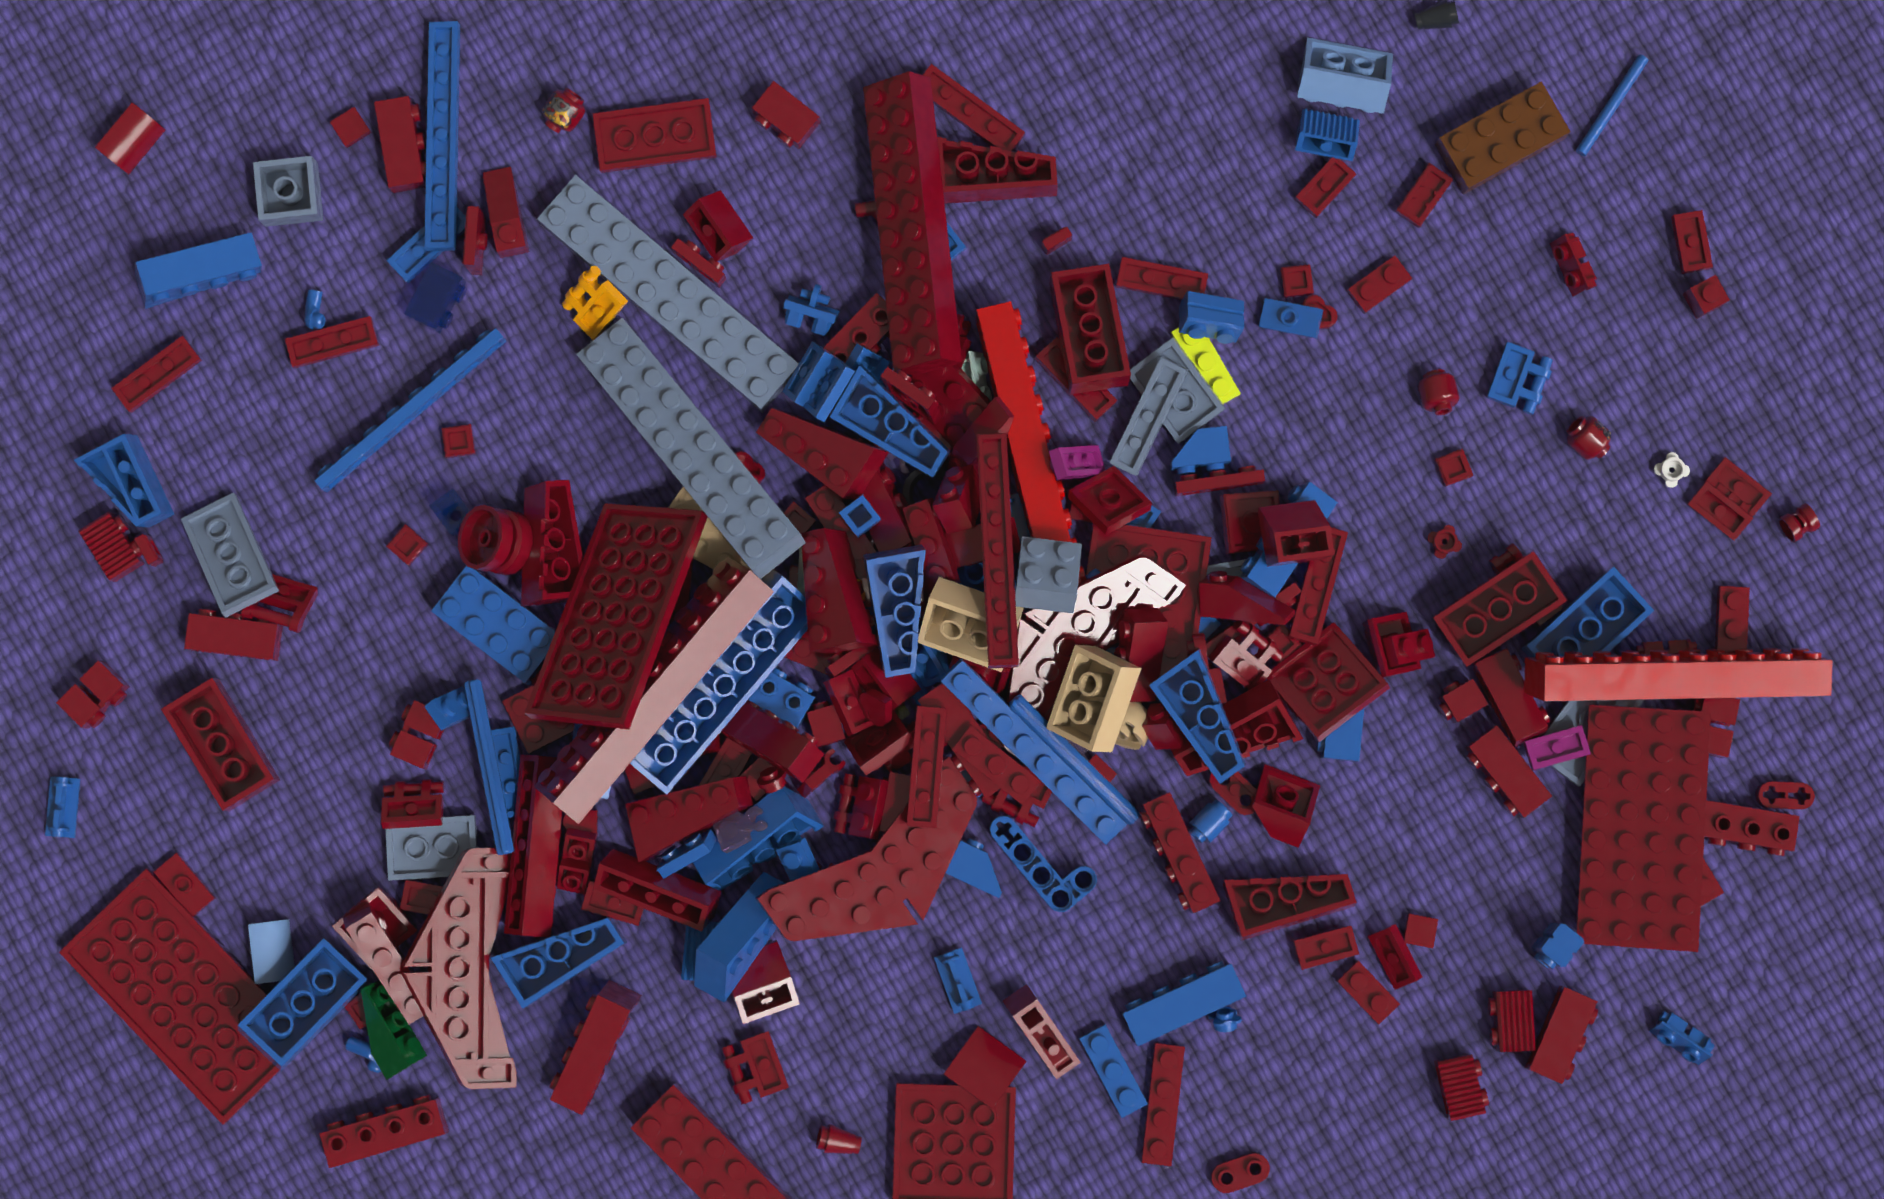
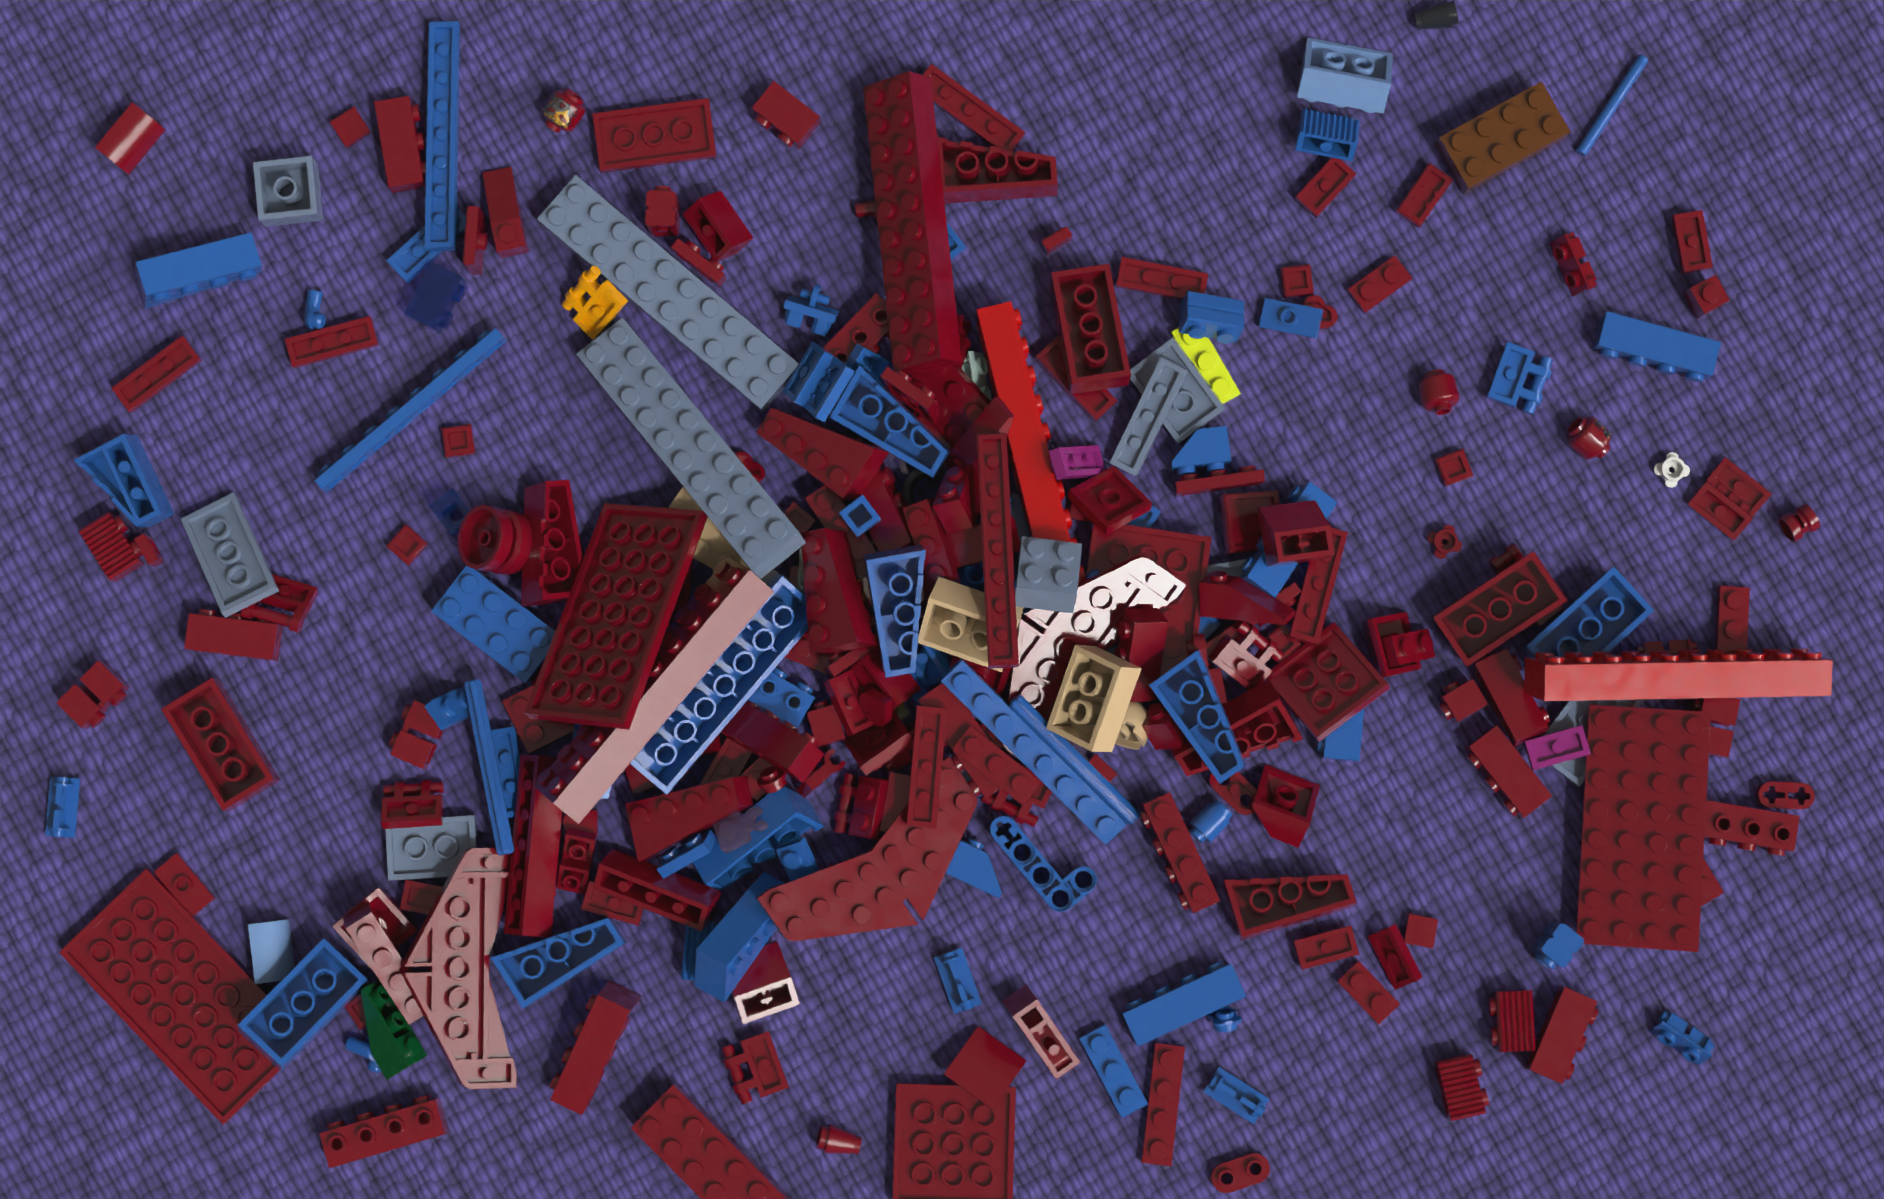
(662, 212): none -> dark red brick
(1236, 1095): none -> blue hinge
(1656, 346): none -> blue brick

